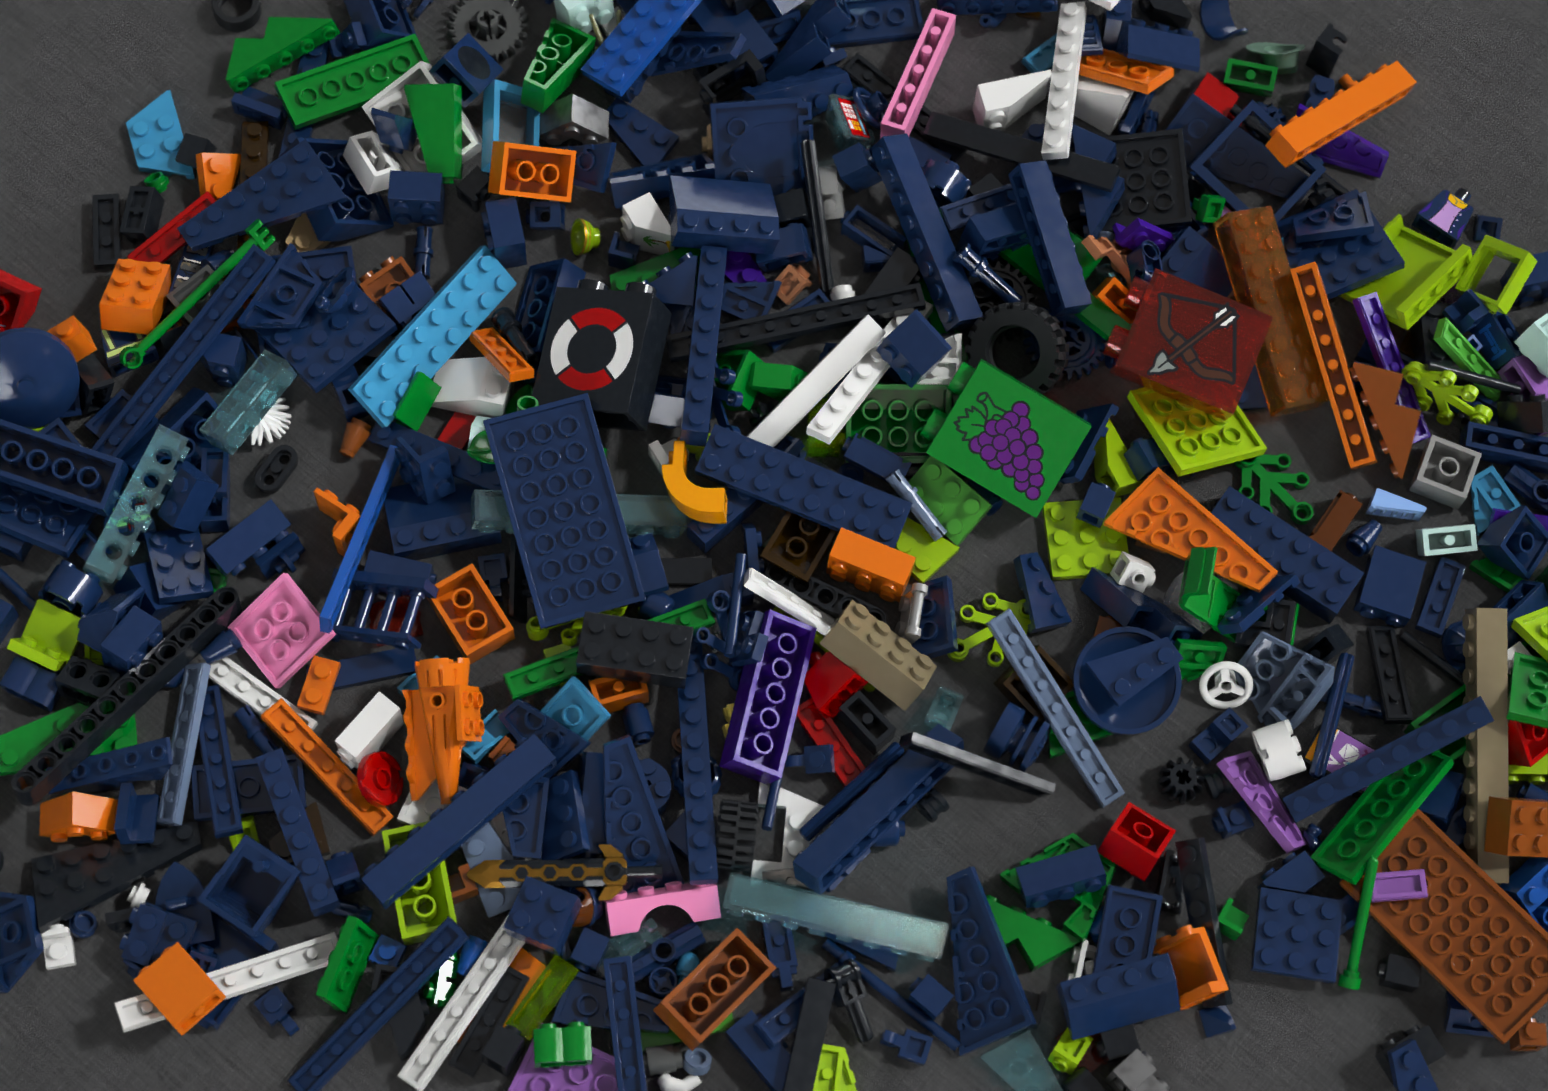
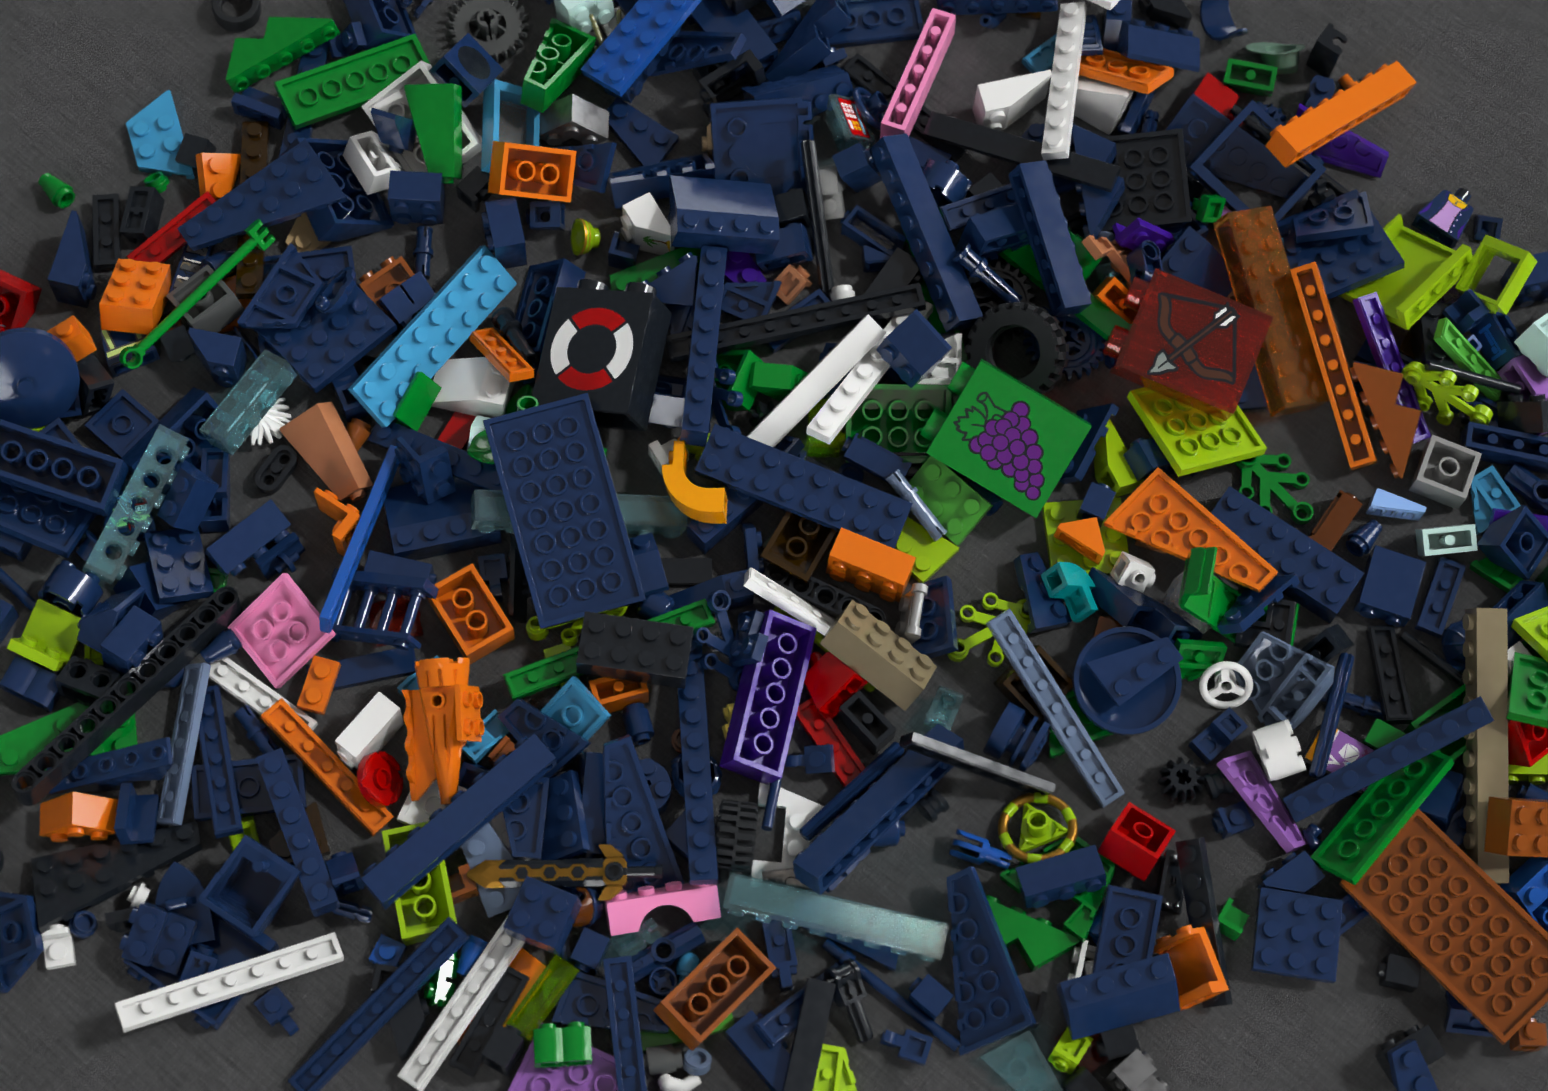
(57, 190): none -> green cone
(72, 271): none -> dark blue slope
(179, 988): orange panel -> none
(185, 353): dark blue plate -> none
(329, 450): none -> nougat slope
(346, 964): green plate -> none
(735, 605): dark blue bar -> none
(983, 851): none -> blue arm
(1037, 827): none -> lime piece
(1073, 585): none -> teal brick
(1083, 537): none -> orange slope
(1216, 1021): dark blue slope -> none
(1350, 976): green piece -> none
(1381, 734): none -> green panel
(1399, 886): medium lavender tile -> none

